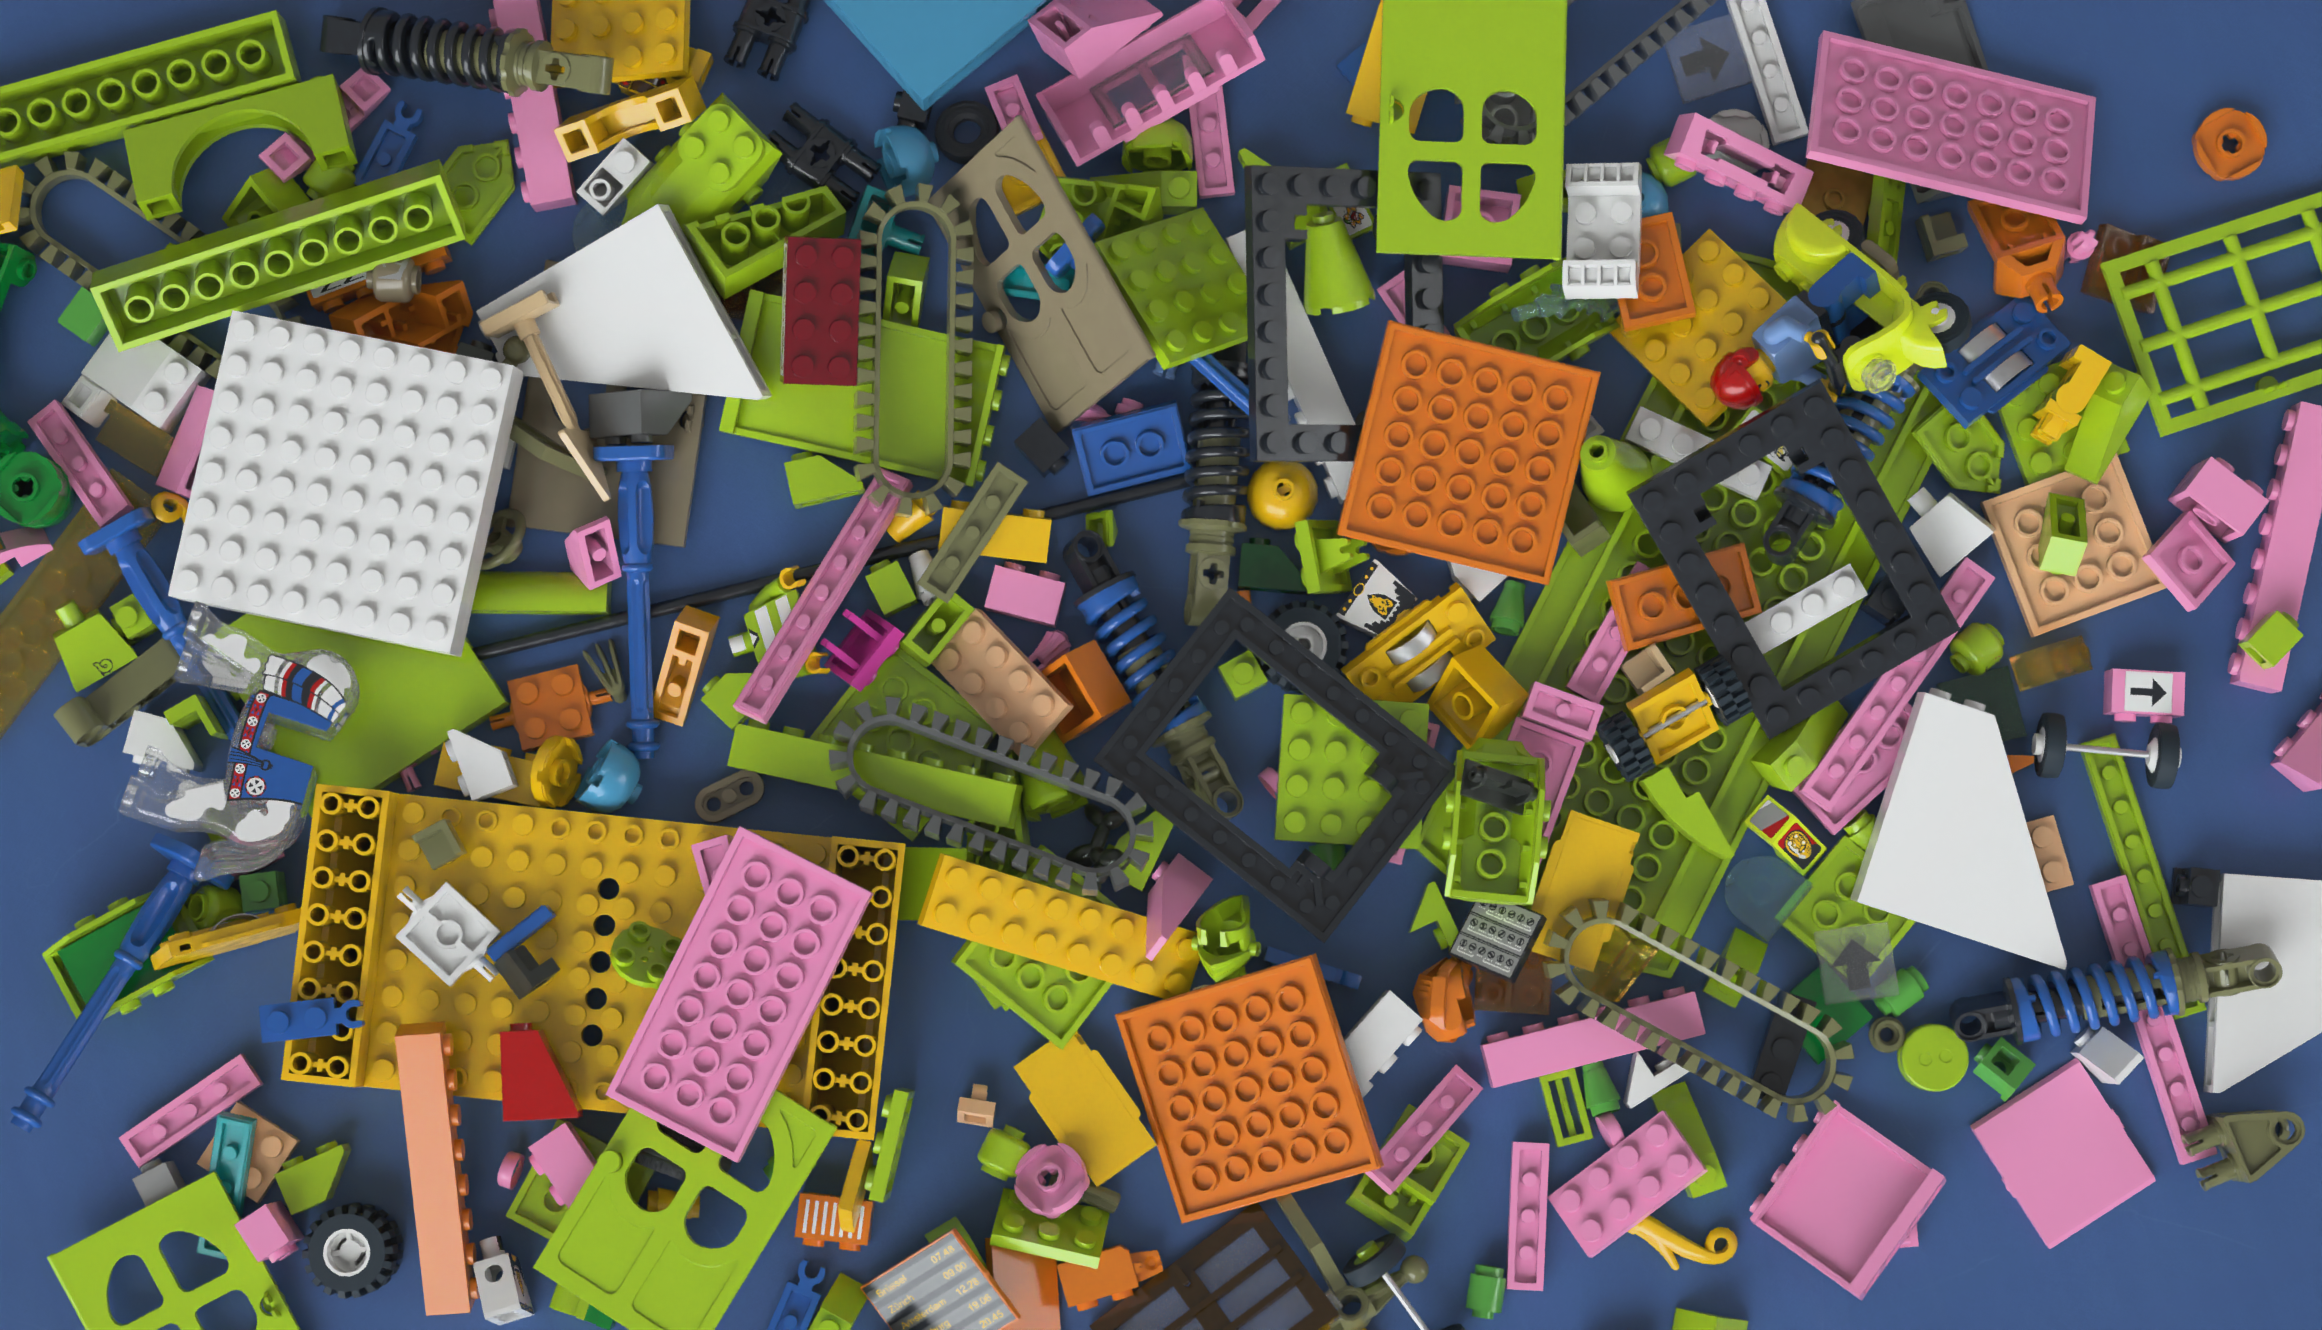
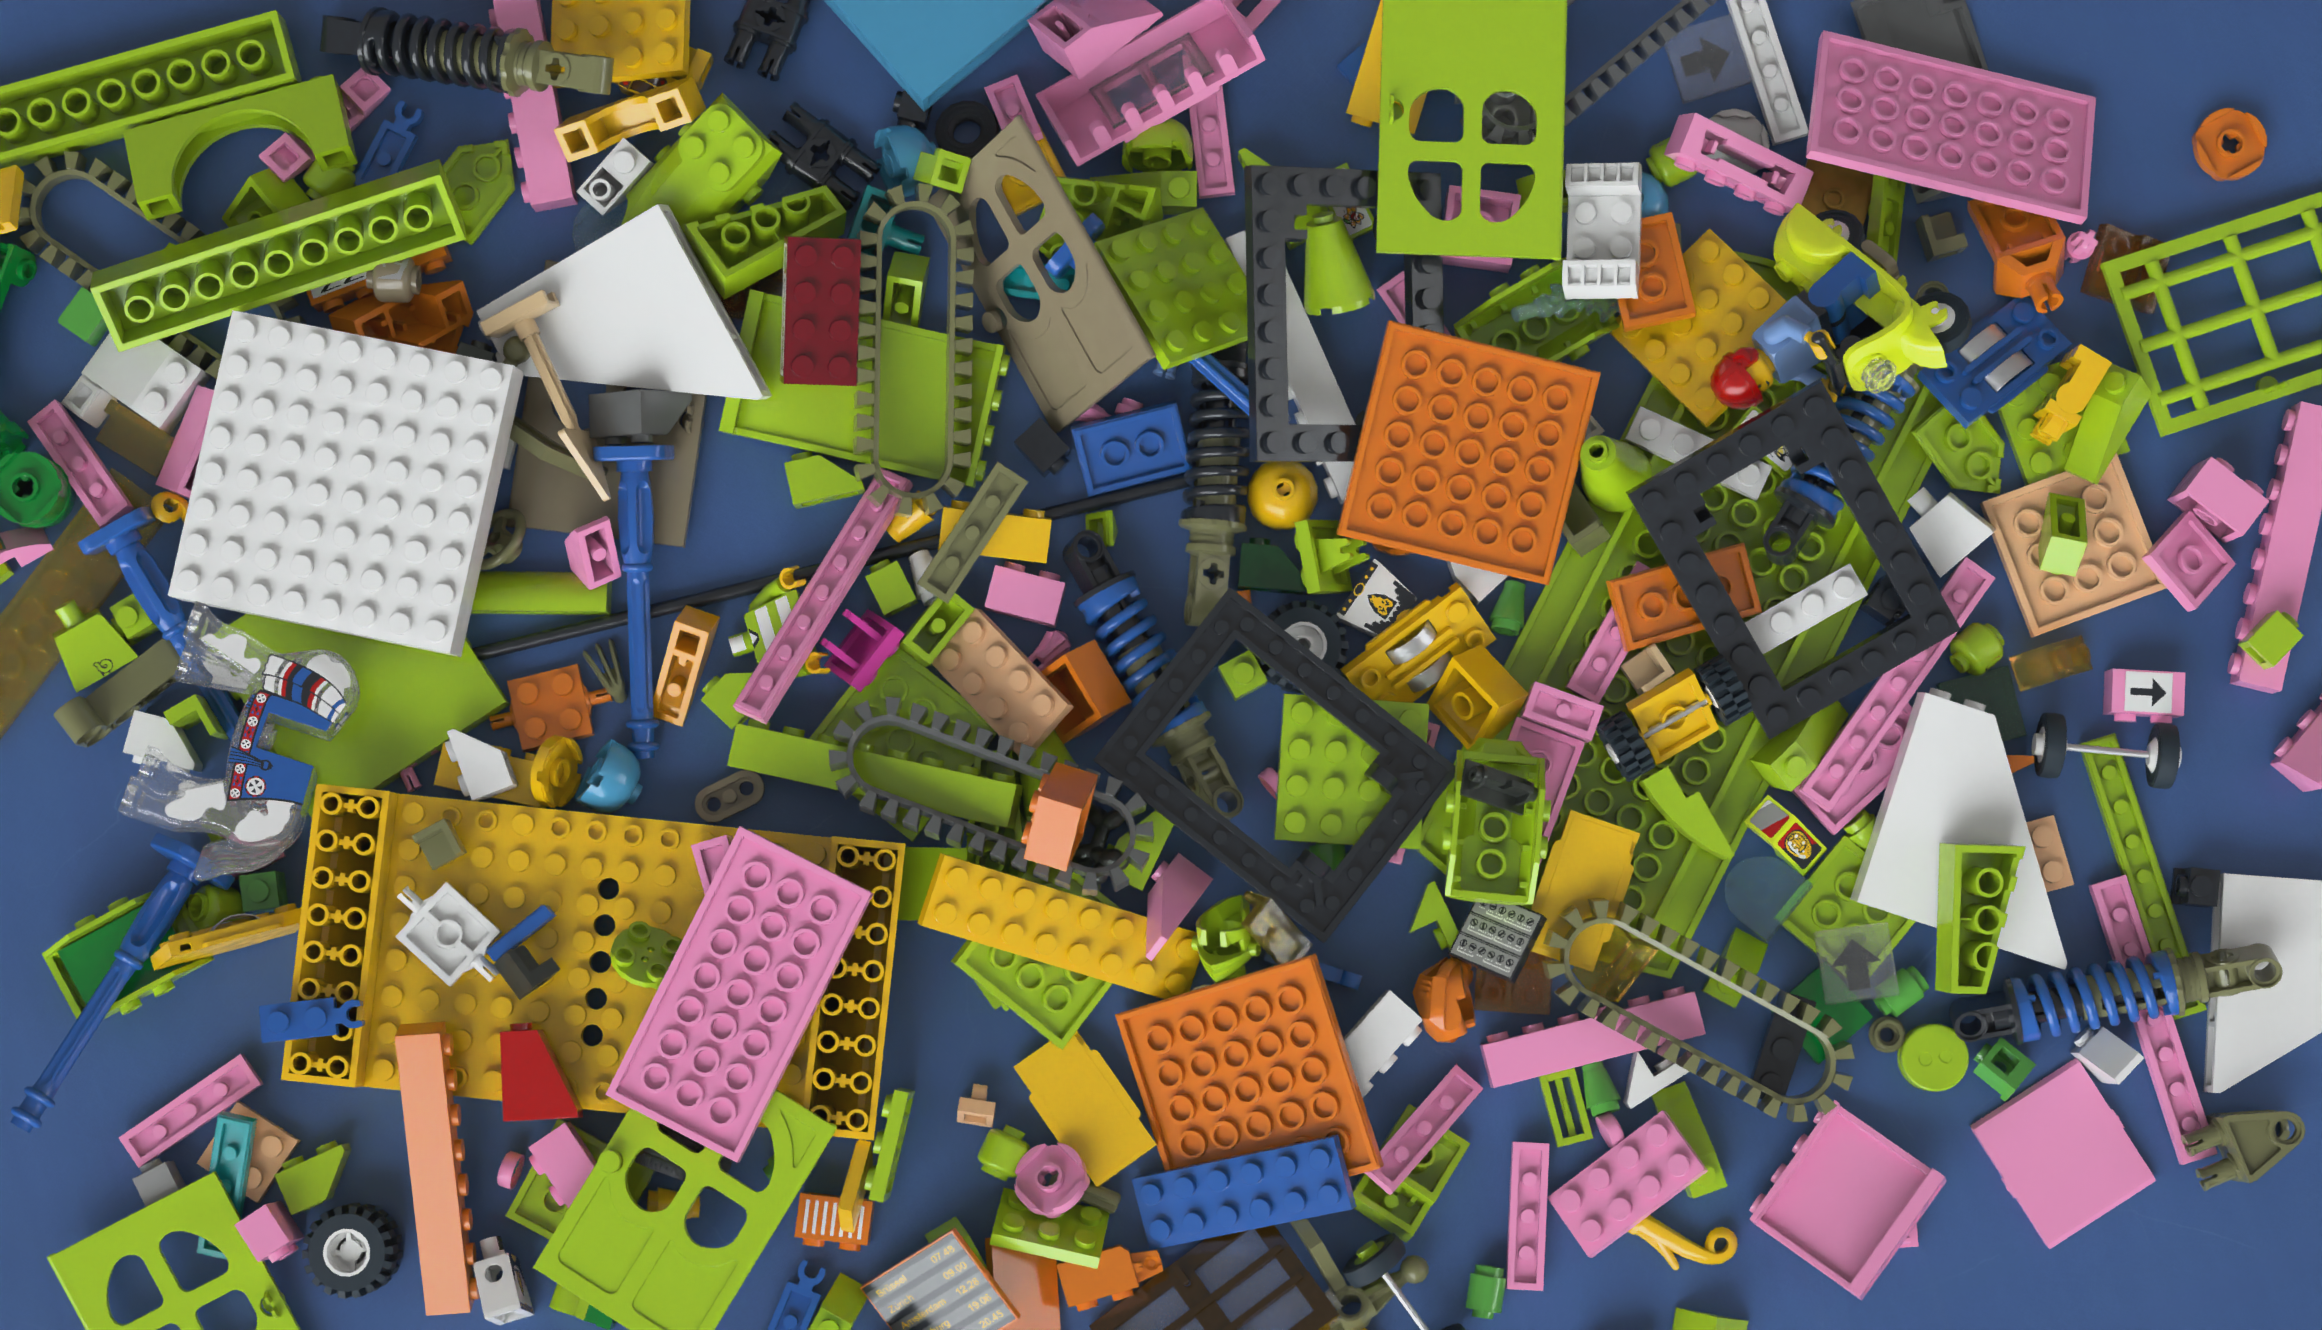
(943, 169): none -> lime brick
(1058, 816): none -> orange piece
(1244, 1192): none -> blue plate
(1274, 930): none -> clear yellow panel
(1971, 911): none -> lime wedge

